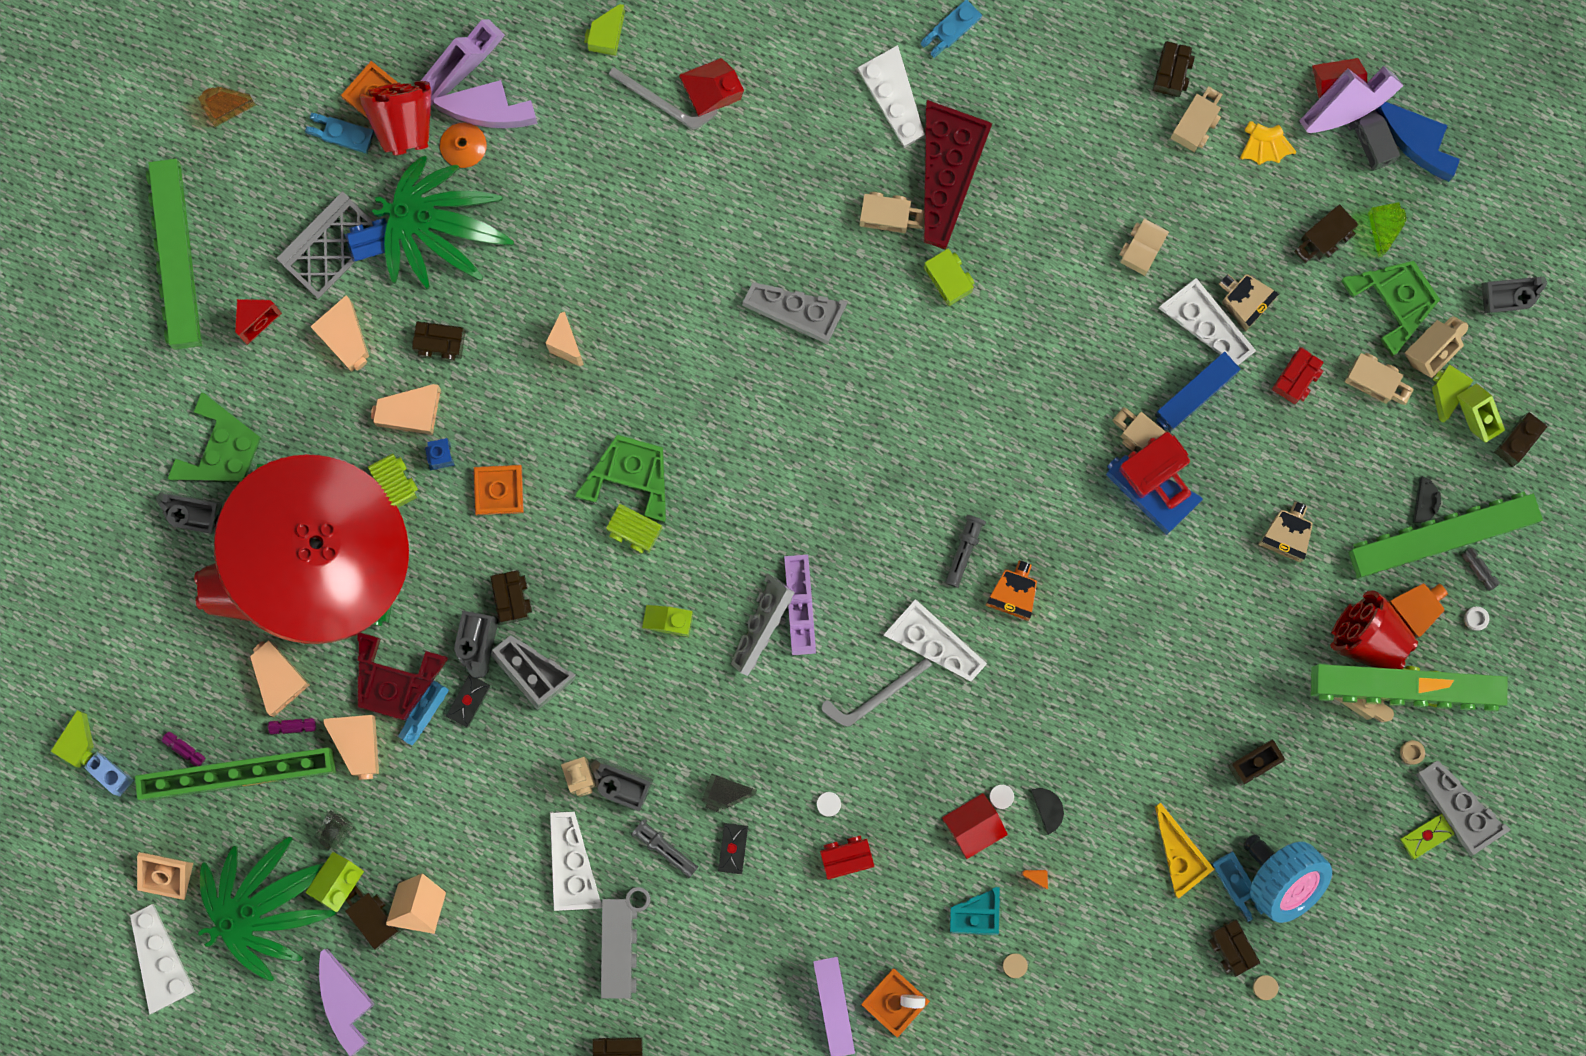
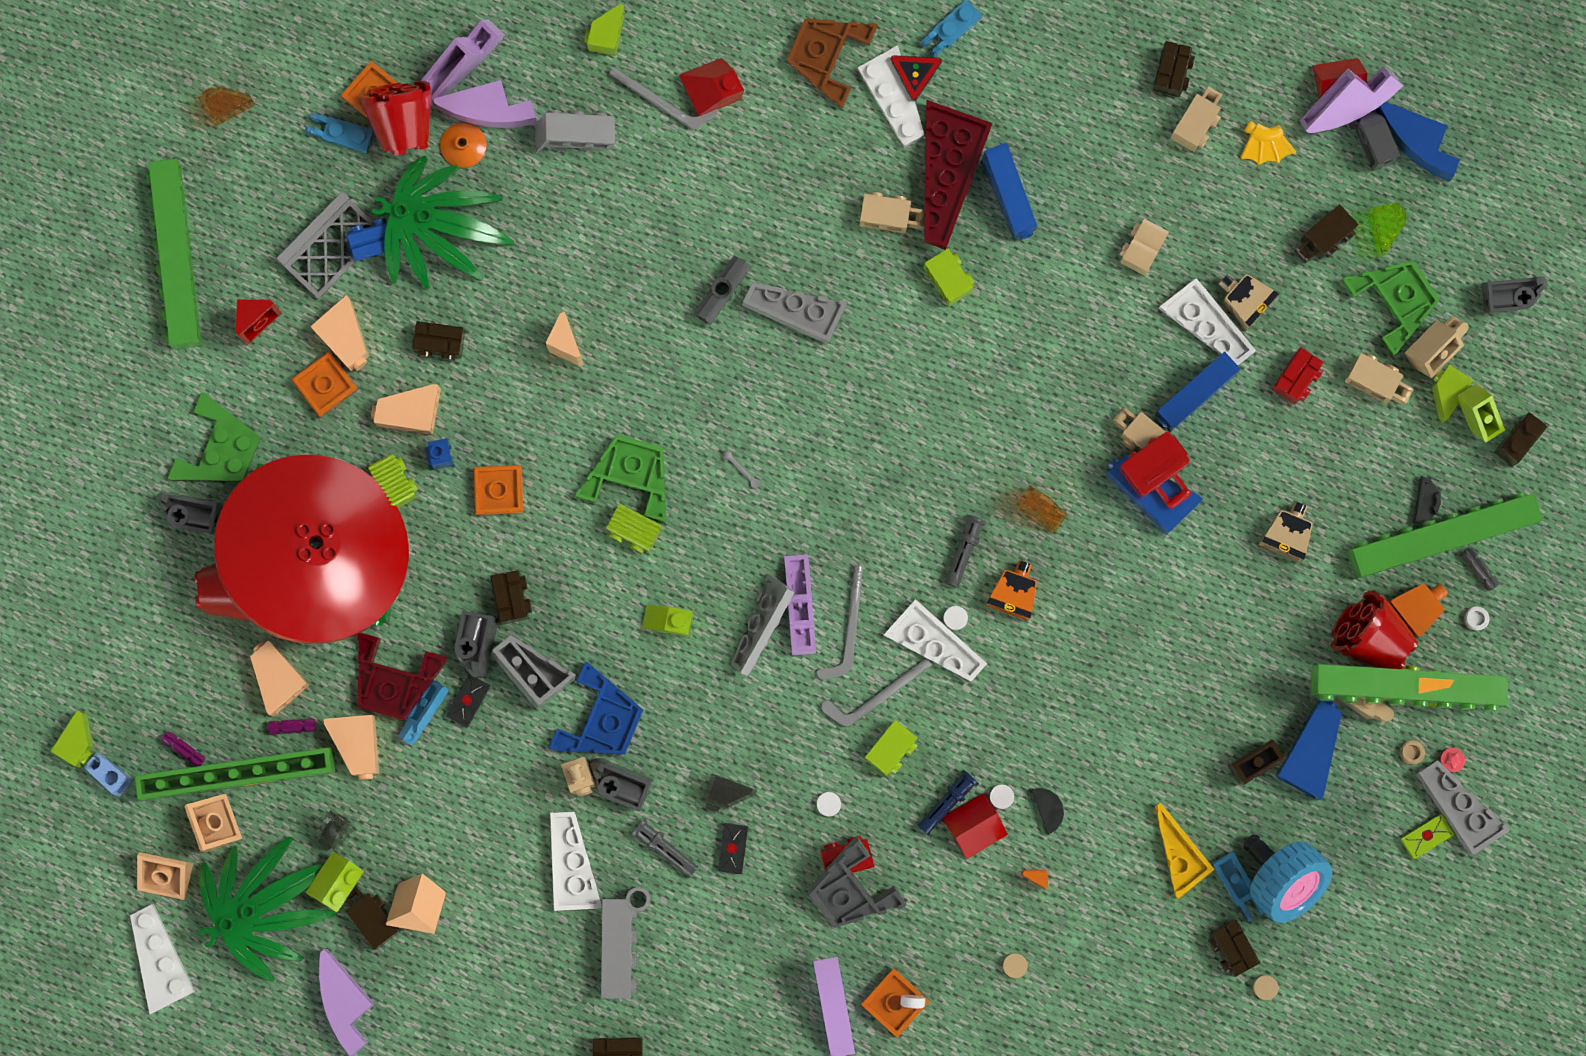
(213, 822): none -> light nougat slope
(324, 384): none -> orange plate
(575, 131): none -> light grey wedge
(610, 722): none -> blue wing
(713, 302): none -> dark grey piece
(754, 482): none -> light grey hinge
(819, 48): none -> dark orange wing
(843, 896): none -> dark grey wing
(846, 665): none -> light grey piece
(891, 748): none -> lime brick
(915, 72): none -> piece
(955, 618): none -> white tile
(955, 793): none -> dark blue pin
(977, 915): teal wing -> none
(1009, 191): none -> blue slope
(1041, 509): none -> clear orange slope
(1312, 751): none -> blue slope
(1452, 759): none -> coral tile

